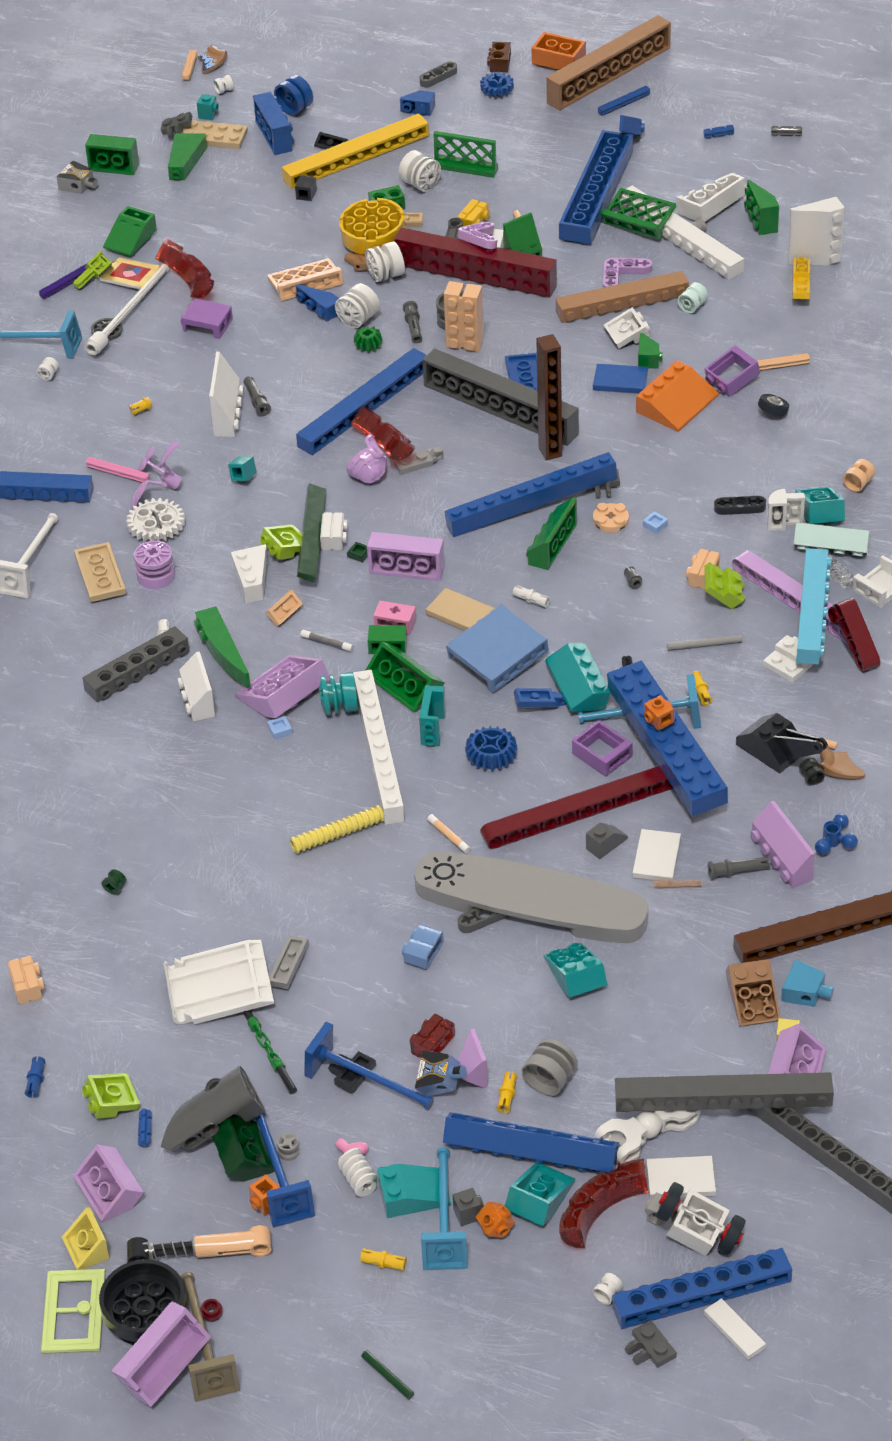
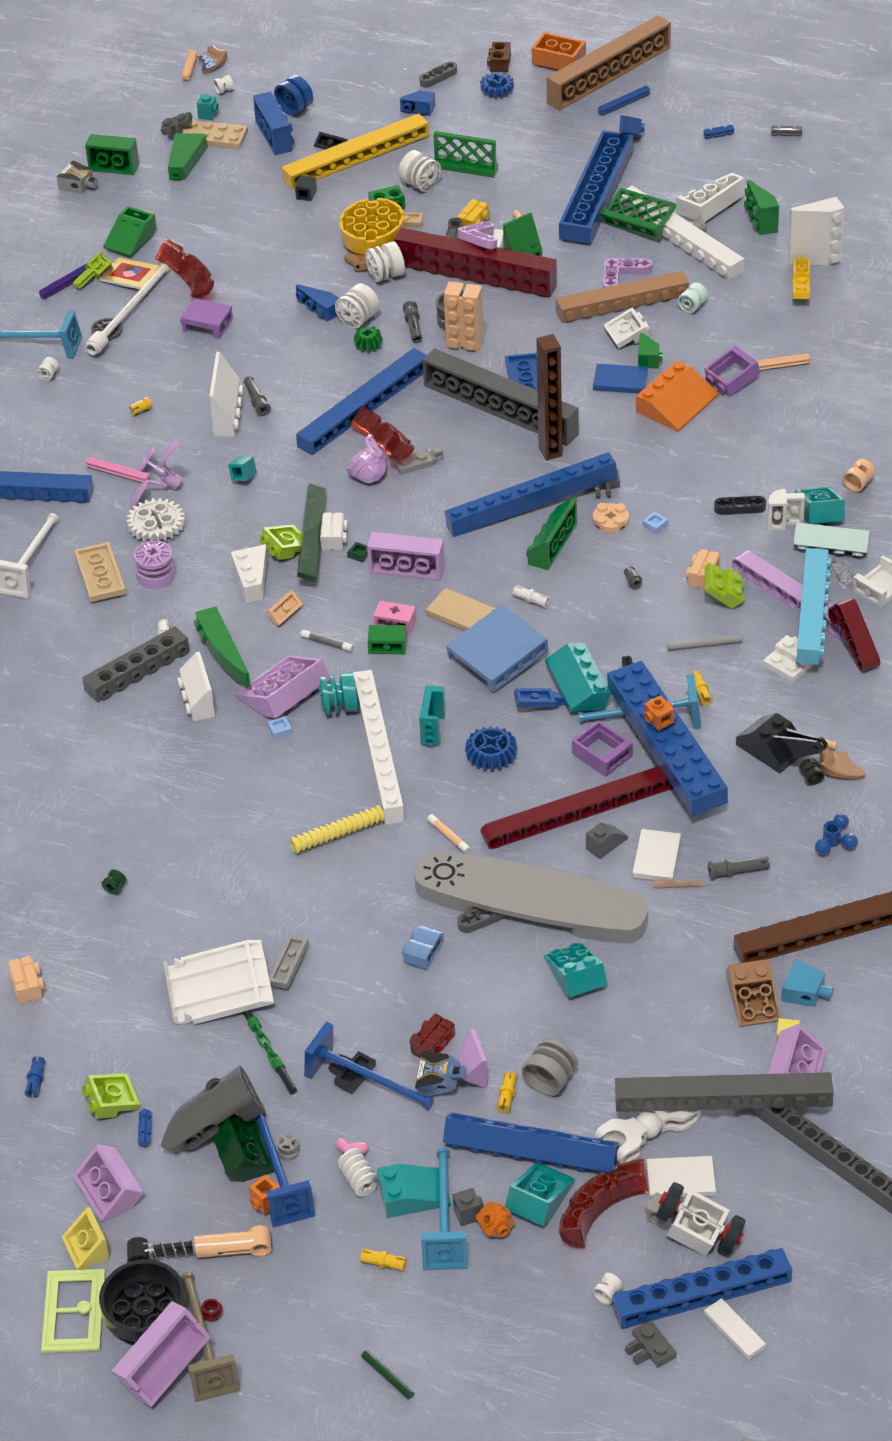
(322, 280): light nougat fence -> none
(401, 675): green slope -> none
(773, 404): black wheel -> none
(783, 845): lavender slope -> none

